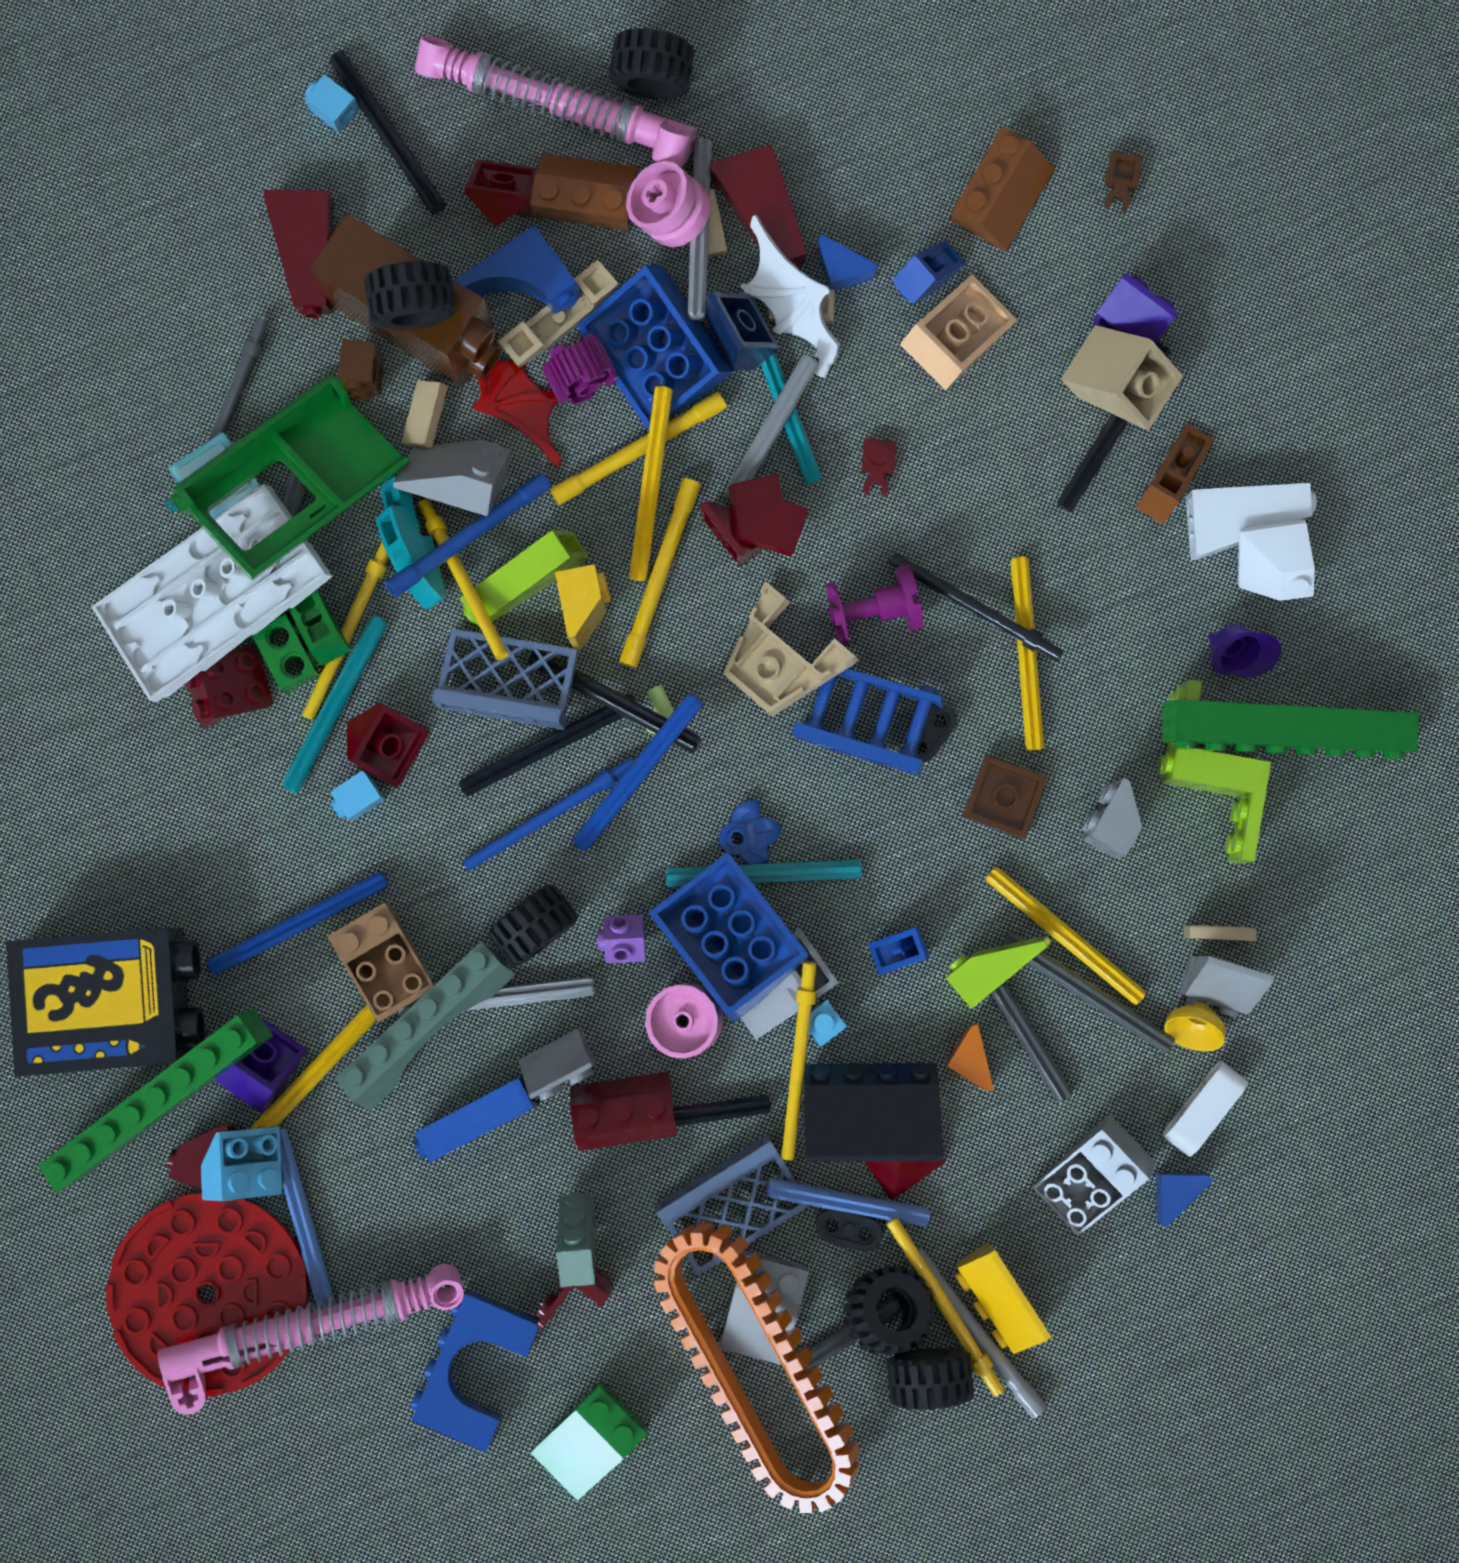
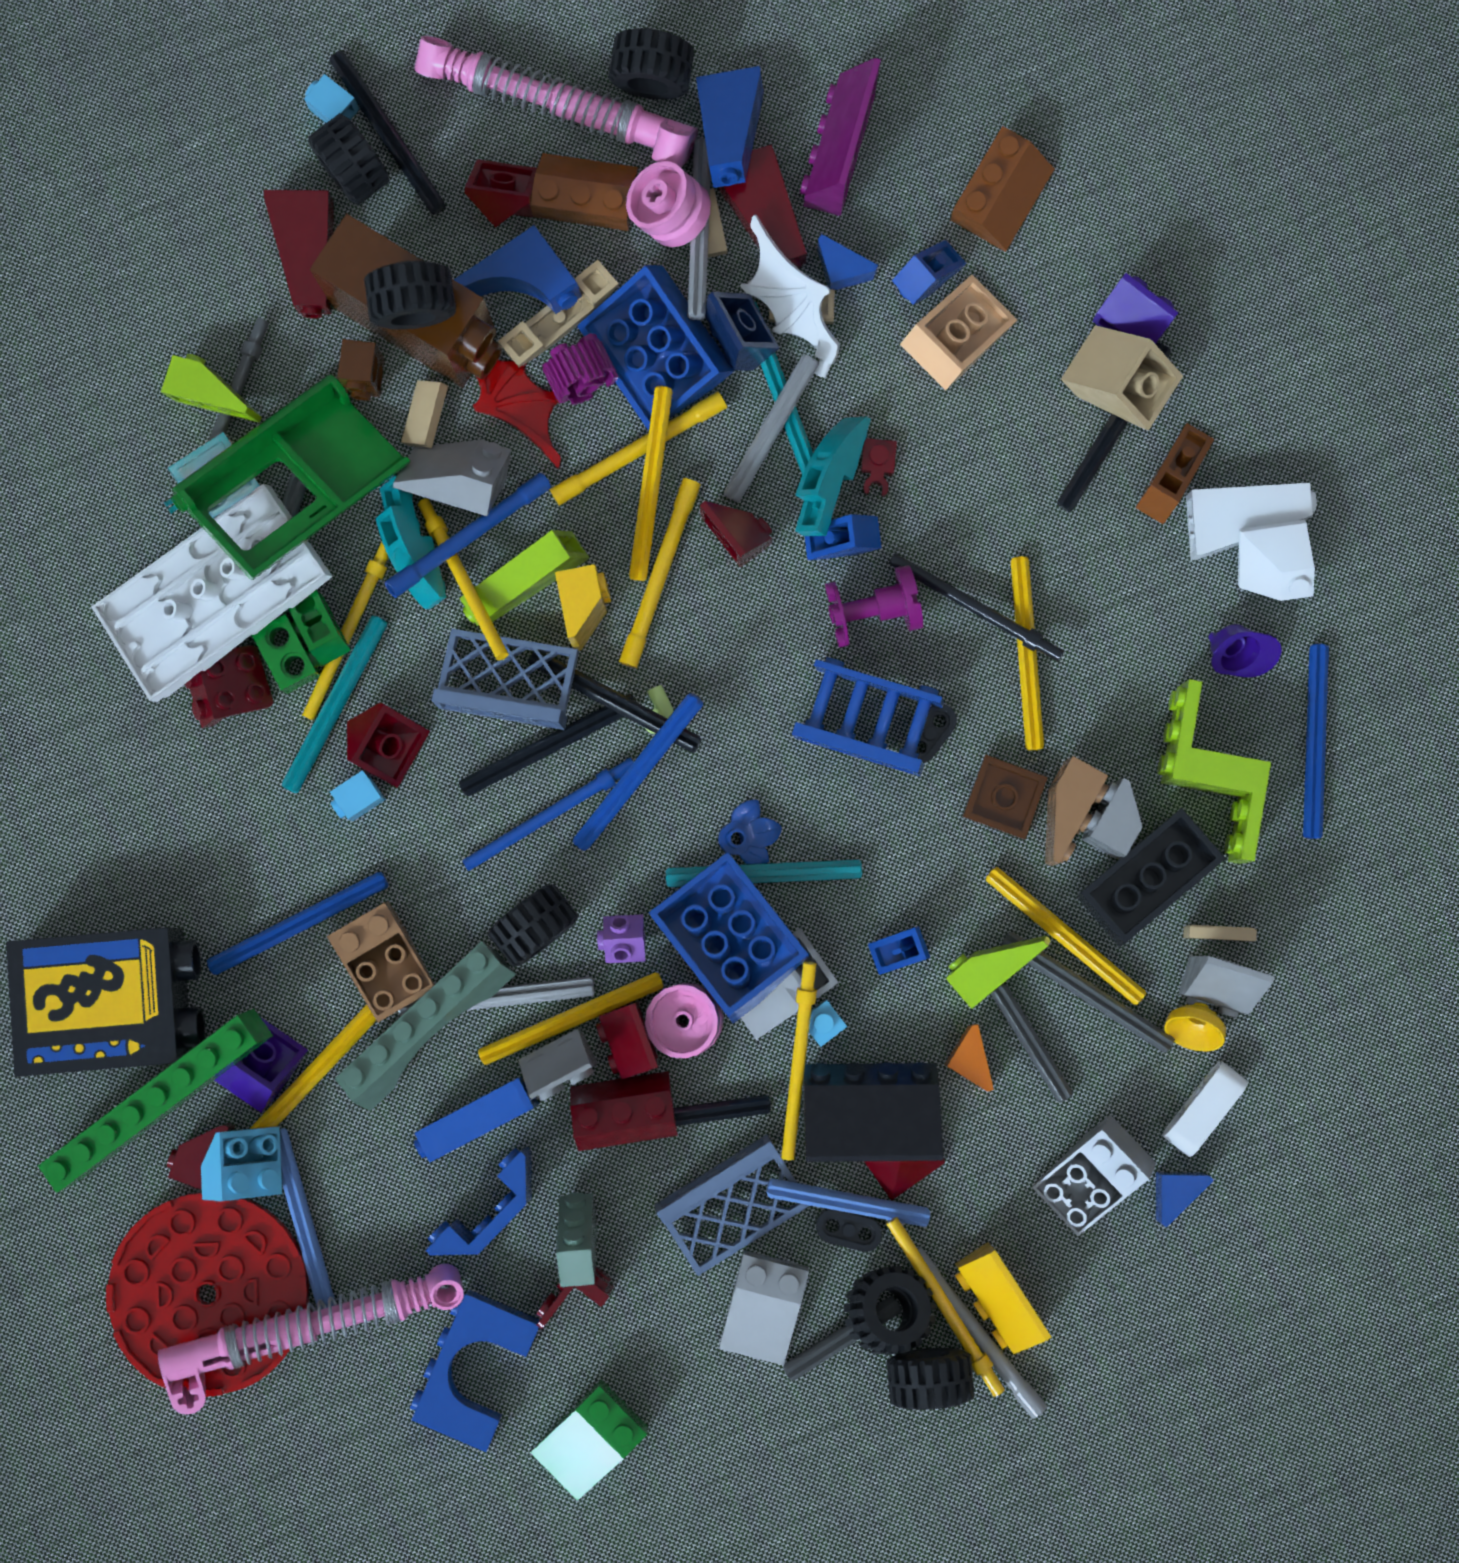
(199, 386): none -> lime slope
(348, 159): none -> black tyre
(458, 1240): none -> blue slope
(570, 1018): none -> yellow axle
(628, 1041): none -> dark red slope
(730, 120): none -> blue slope
(749, 1428): orange piece -> none
(764, 516): dark red slope -> none
(770, 668): tan wing -> none
(830, 464): none -> teal slope
(841, 138): none -> magenta slope
(845, 537): none -> blue slope
(1068, 804): none -> medium nougat slope
(1122, 176): reddish brown plate -> none
(1150, 877): none -> black brick
(1289, 727): green brick -> none
(1316, 741): none -> blue axle

